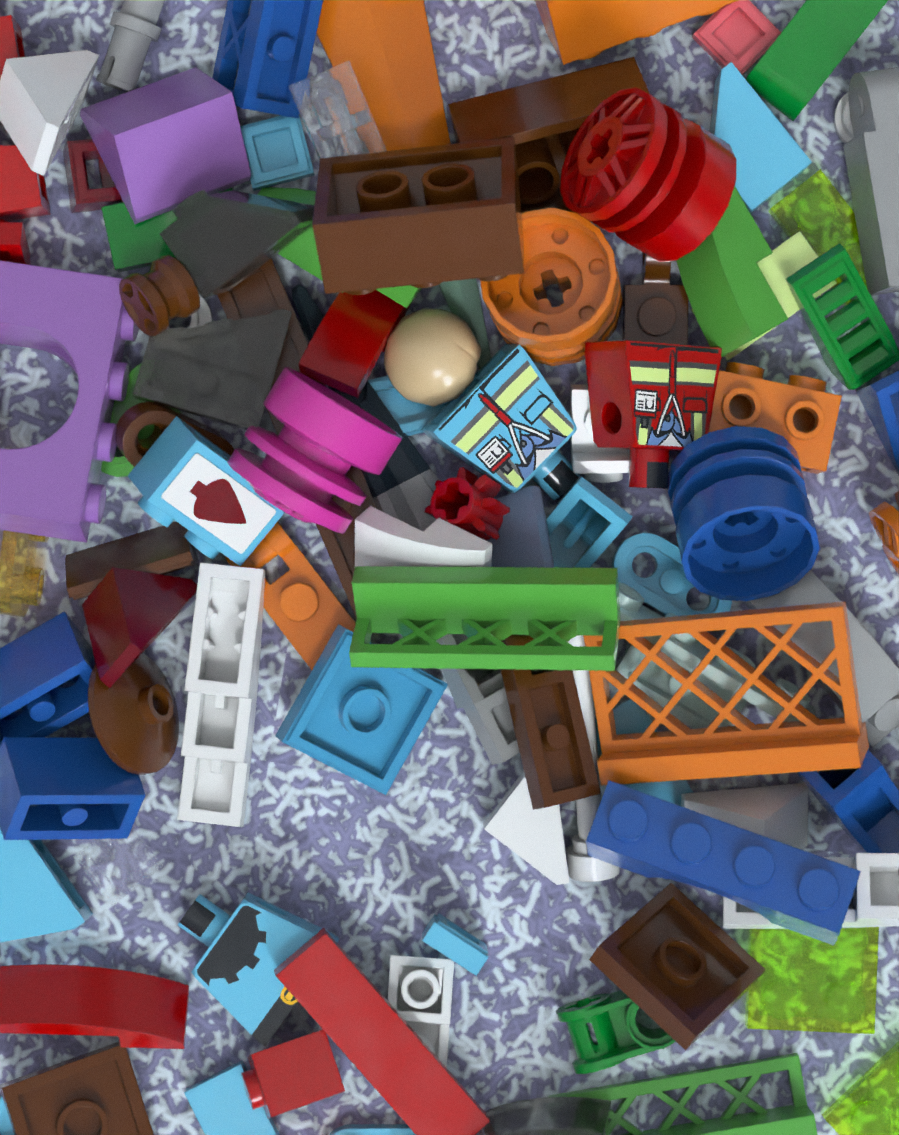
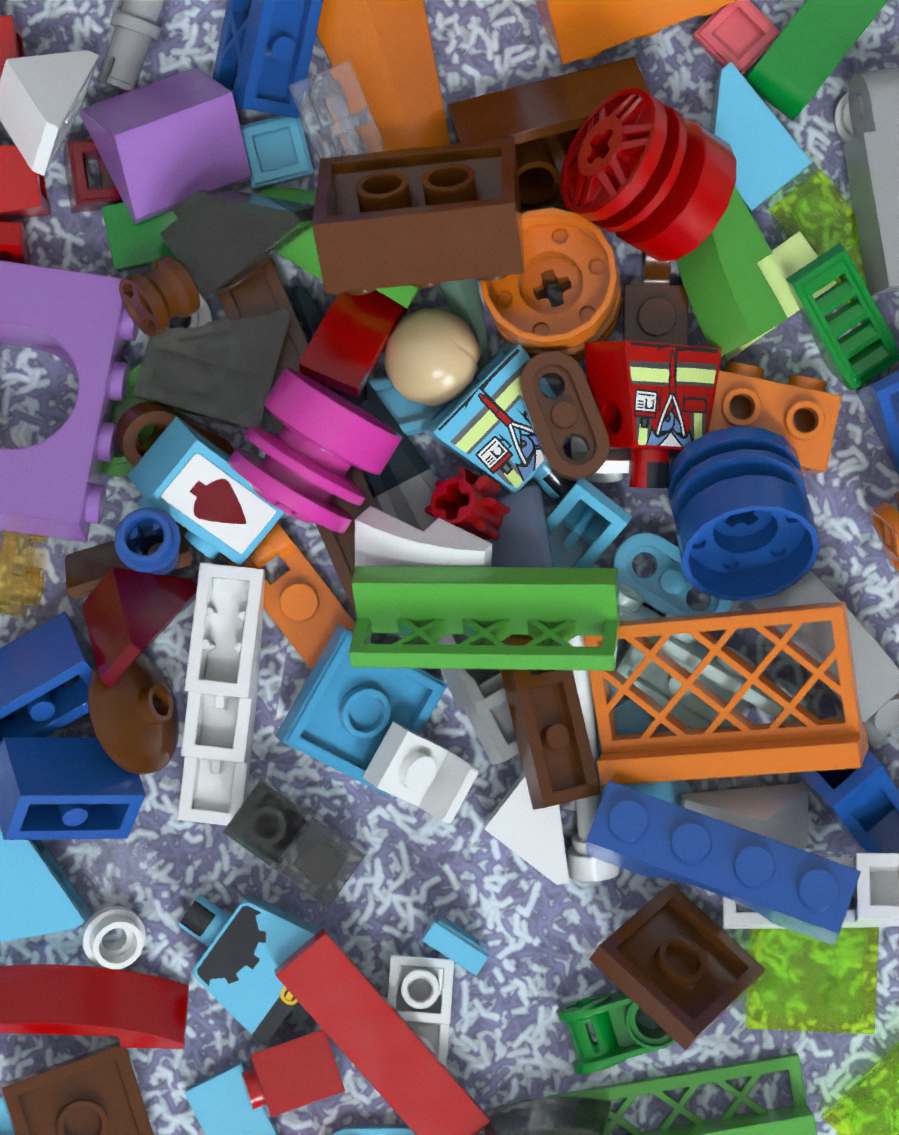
(118, 953): none -> white plate
(140, 532): none -> blue cone
(296, 841): none -> clear smoke slope
(421, 772): none -> white bracket
(565, 416): none -> reddish brown plate

